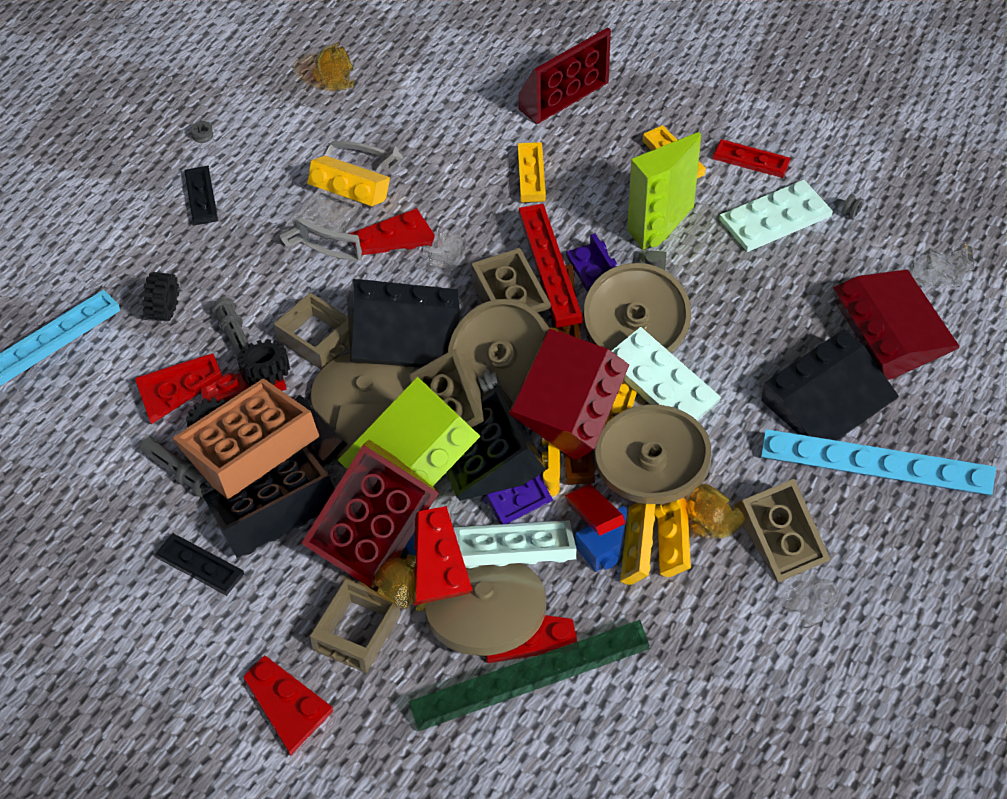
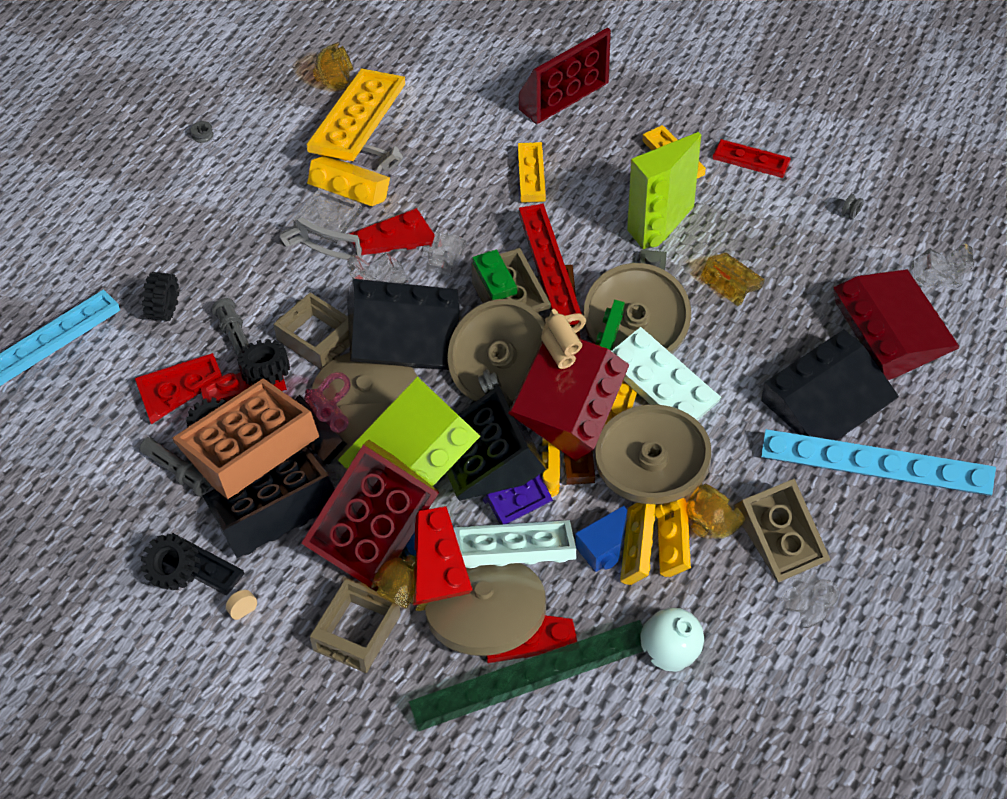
(156, 555): none -> black tyre
(201, 195): black tile -> none
(241, 604): none -> tan tile
(286, 702): red wing -> none
(326, 409): none -> clear pink piece
(356, 115): none -> yellow plate
(382, 269): none -> clear brick
(455, 383): dark tan slope -> none
(494, 275): none -> green plate
(562, 338): none -> tan piece
(590, 261): dark purple bracket -> none
(595, 509): red tile -> none
(612, 319): none -> green plate
(672, 639): none -> light aqua cylinder
(730, 277): none -> clear yellow bracket
(775, 215): light aqua plate -> none

